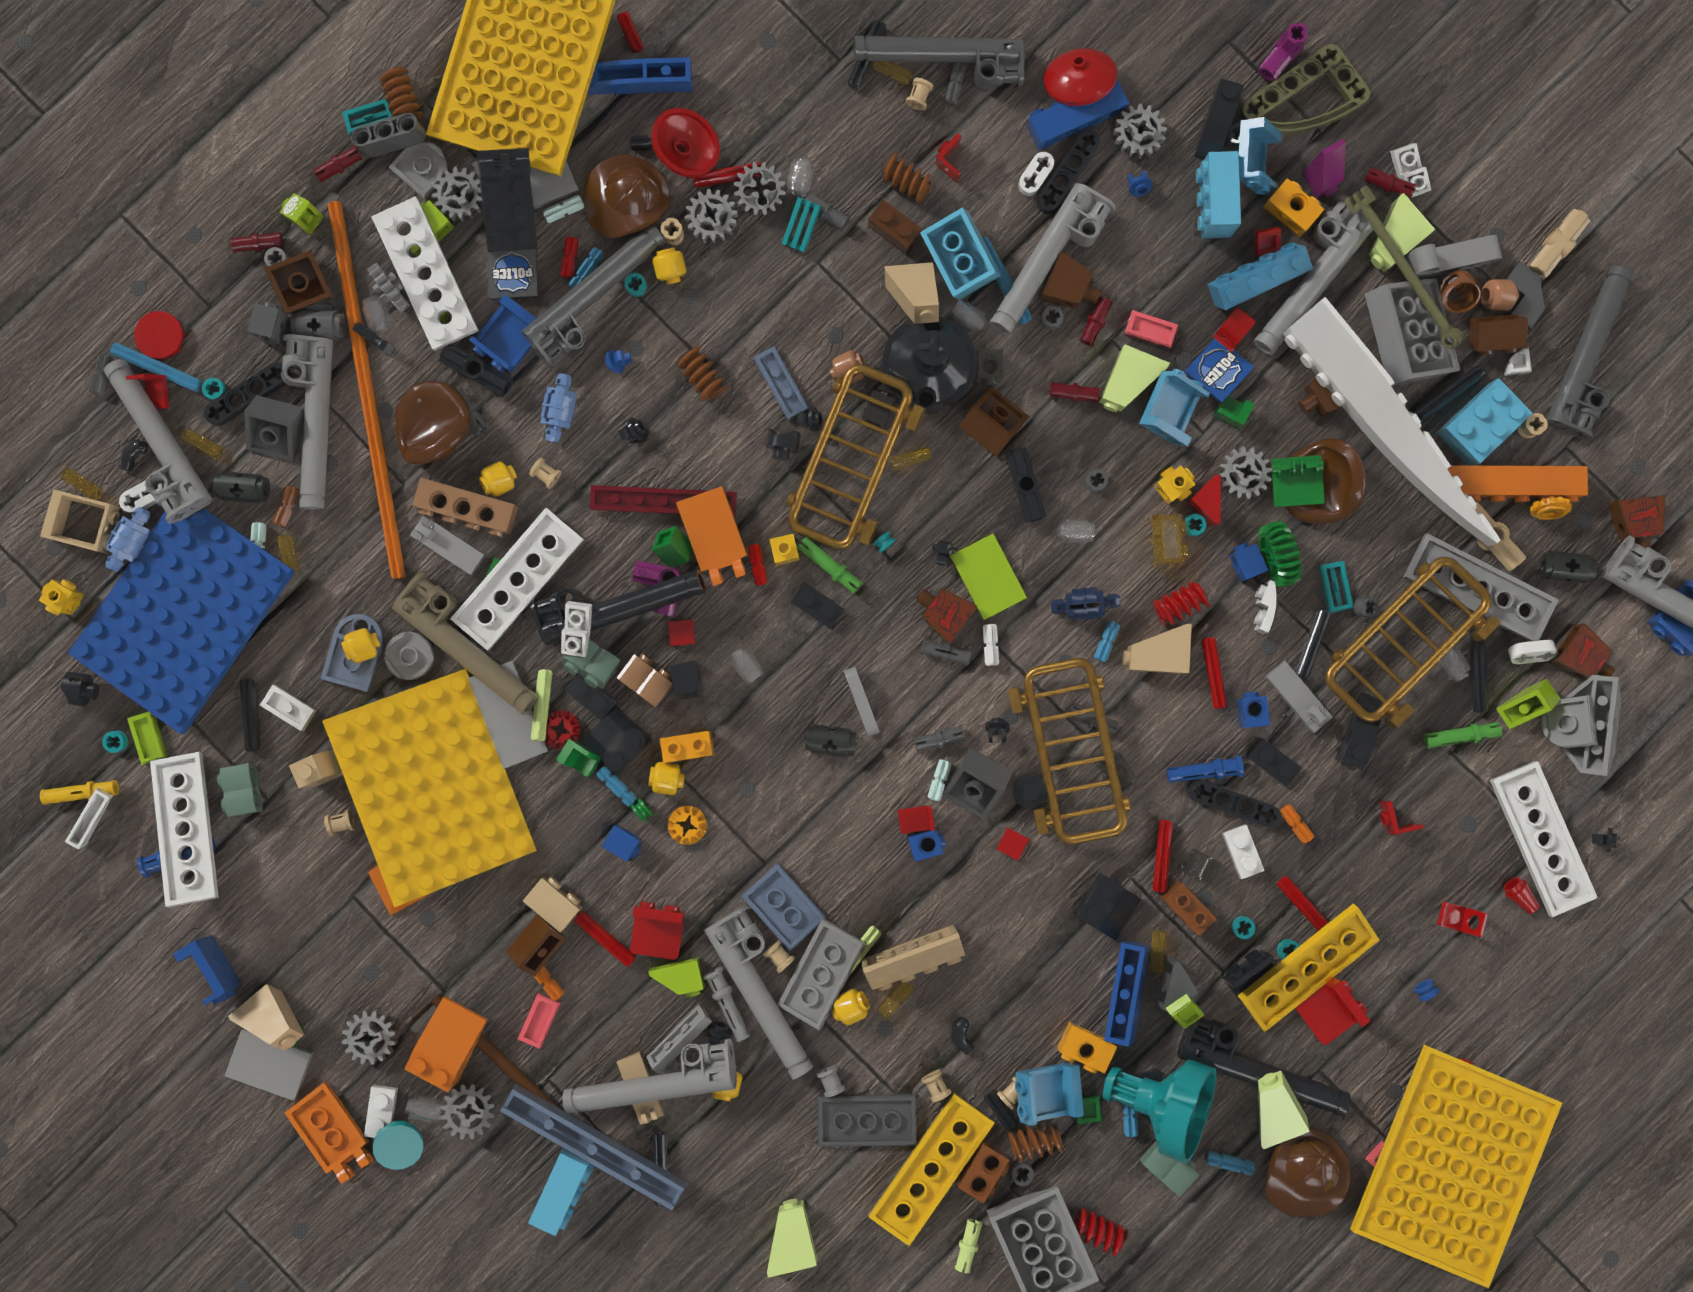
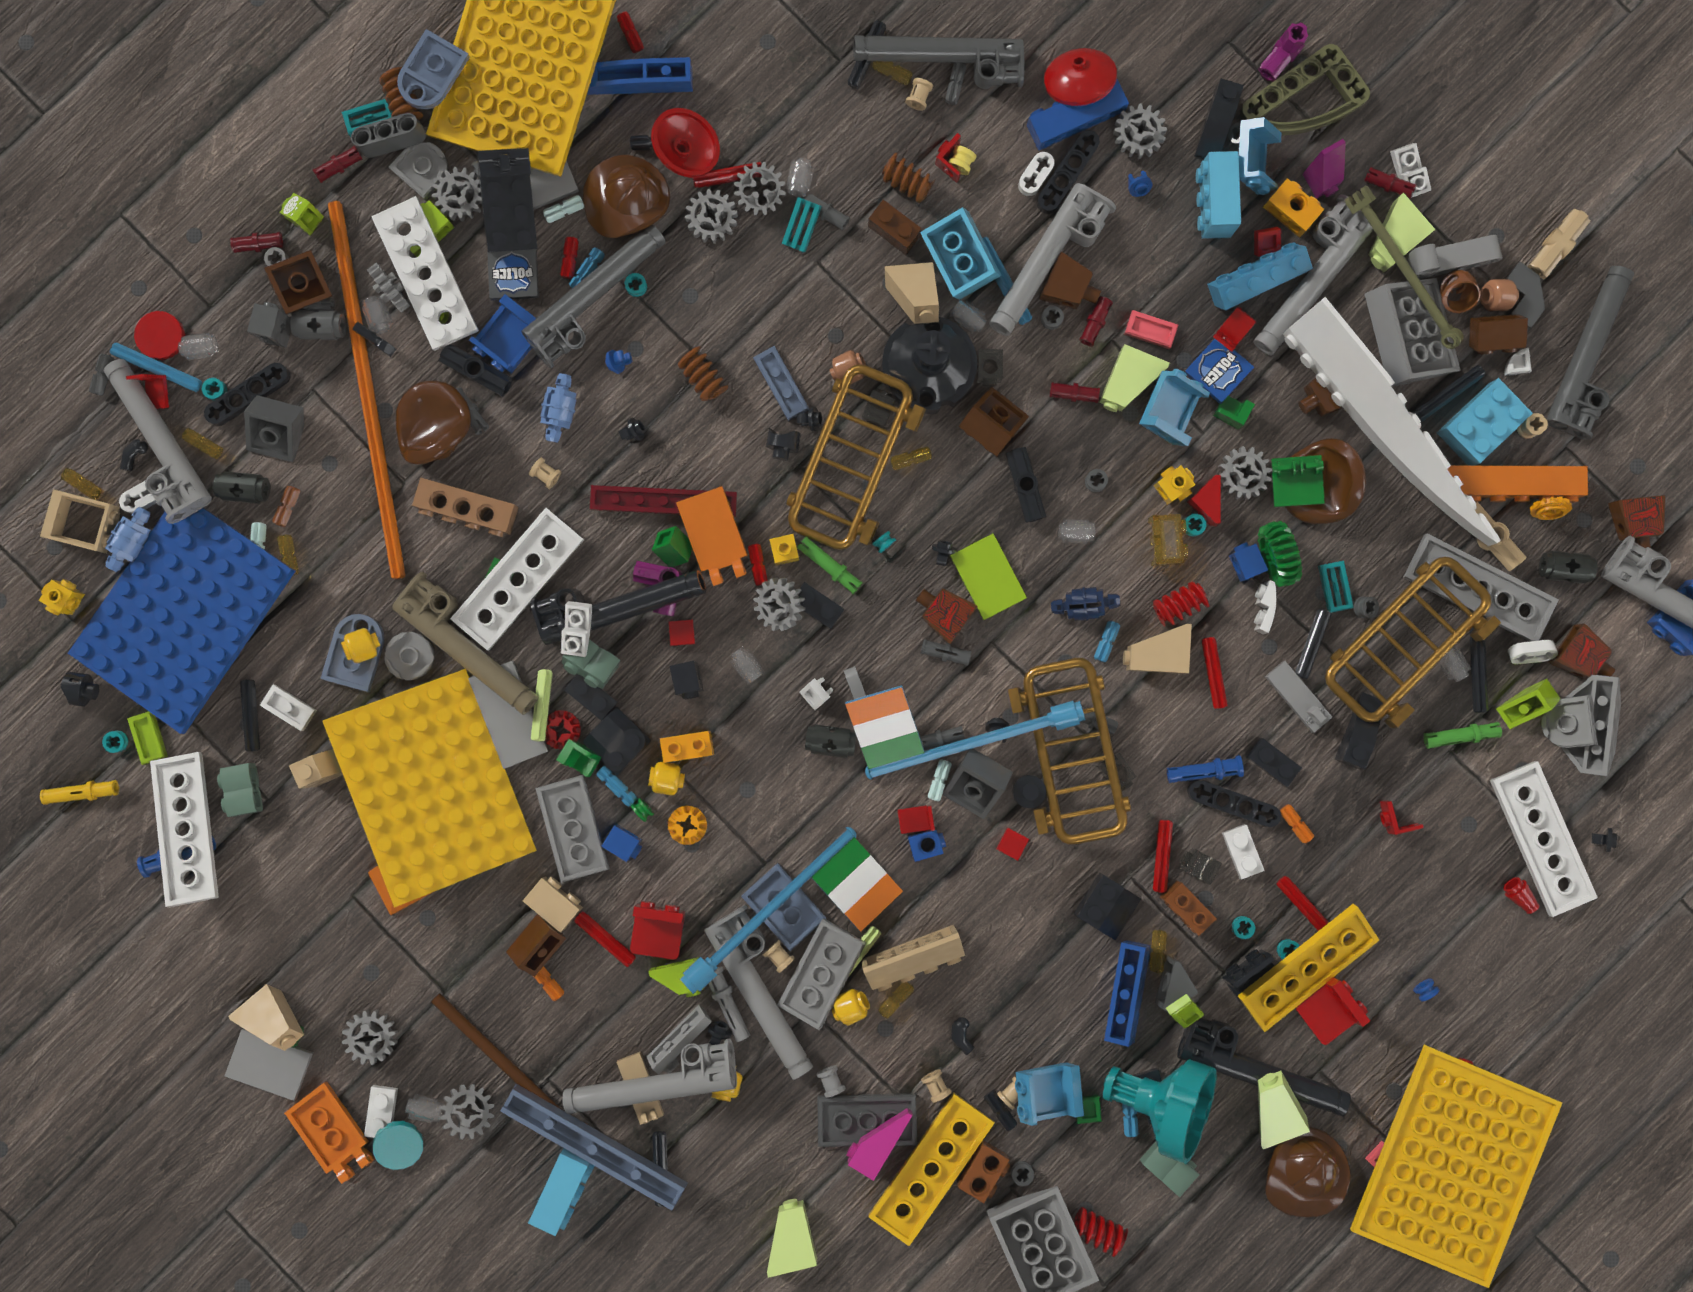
(89, 819): white piece -> none
(198, 346): none -> clear brick
(213, 966): blue panel -> none
(314, 363): light grey piece -> none
(340, 822): tan bush -> none
(432, 68): none -> sand blue tile
(446, 1044): orange slope -> none
(447, 545): light grey hinge -> none
(497, 479): yellow head -> none
(539, 1020): coral tile -> none
(572, 828): none -> light grey tile
(646, 680): medium nougat brick -> none
(666, 228): tan bush -> none
(669, 265): yellow head -> none
(771, 606): none -> light grey gear
(815, 693): none -> white tile
(843, 873): none -> flag
(875, 1146): none -> dark pink slope
(893, 742): none -> flag
(962, 159): none -> light yellow wheel
(968, 1245): yellowish green pin -> none
(990, 638): white piece -> none
(1035, 1142): dark orange piece -> none
(1075, 1037): light orange brick -> none
(1230, 1163): dark azure axle -> none
(1260, 718): blue brick -> none
(1458, 918): red bracket -> none

